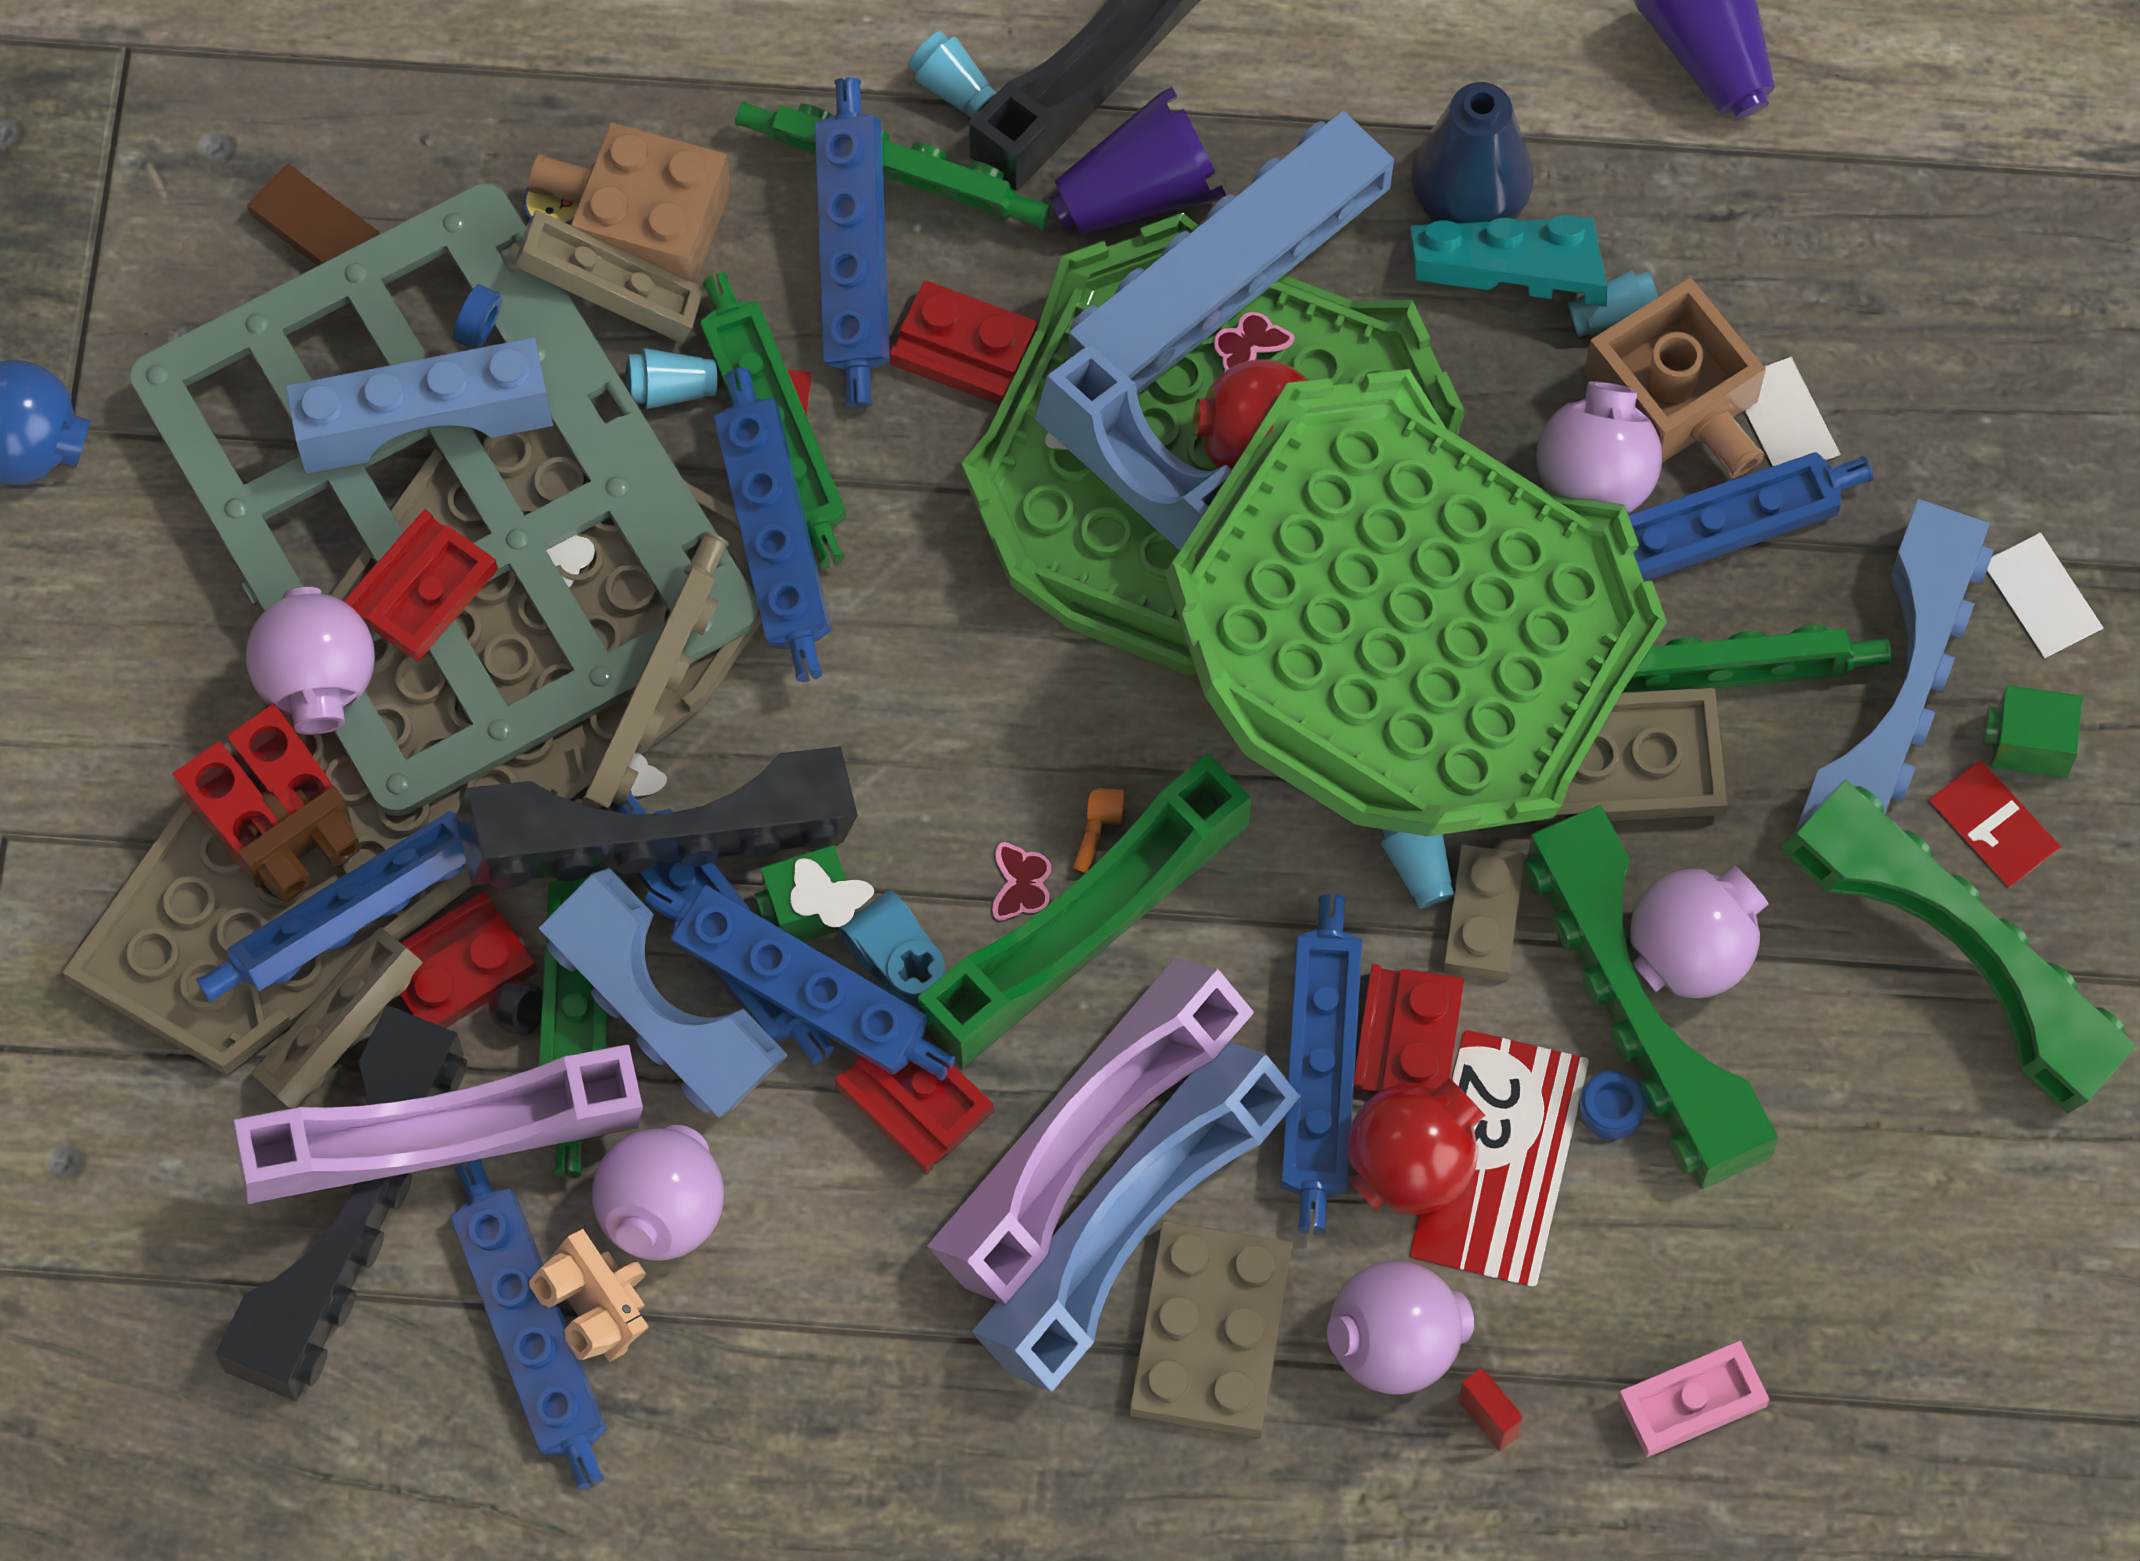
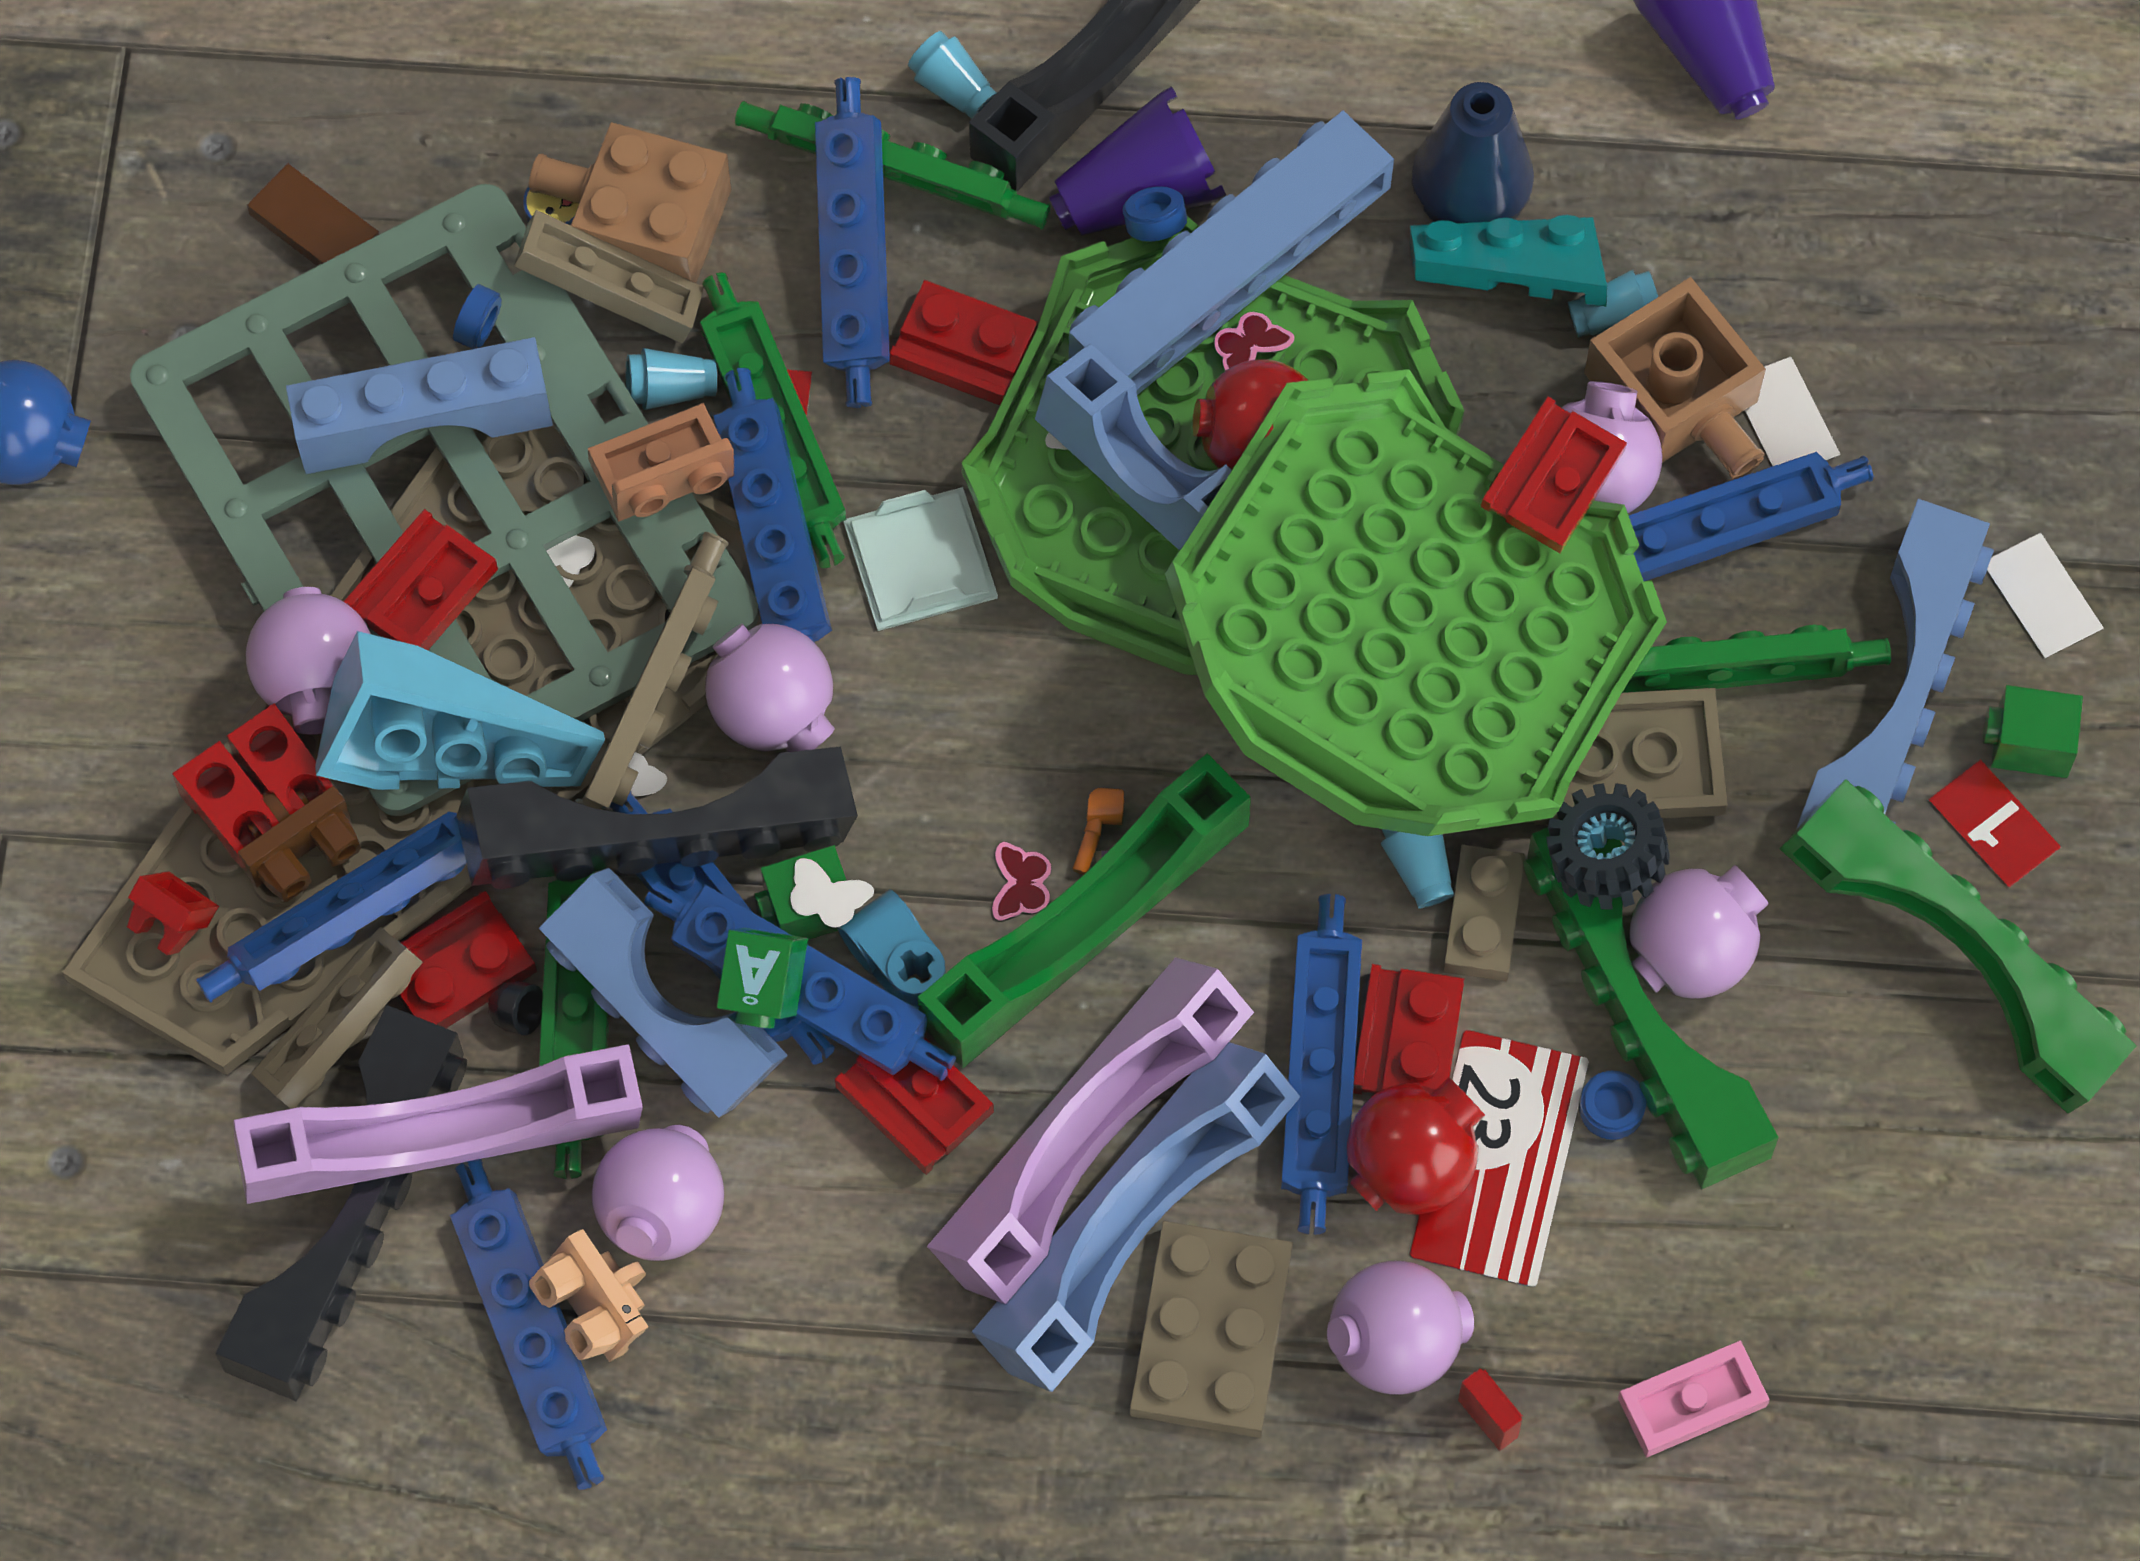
(174, 904): none -> red tile
(423, 717): none -> medium azure wedge
(662, 463): none -> nougat bracket
(761, 976): none -> green brick
(770, 688): none -> lavender brick
(920, 557): none -> light aqua piece
(1154, 214): none -> blue tile
(1554, 475): none -> red plate
(1589, 827): none -> black bush

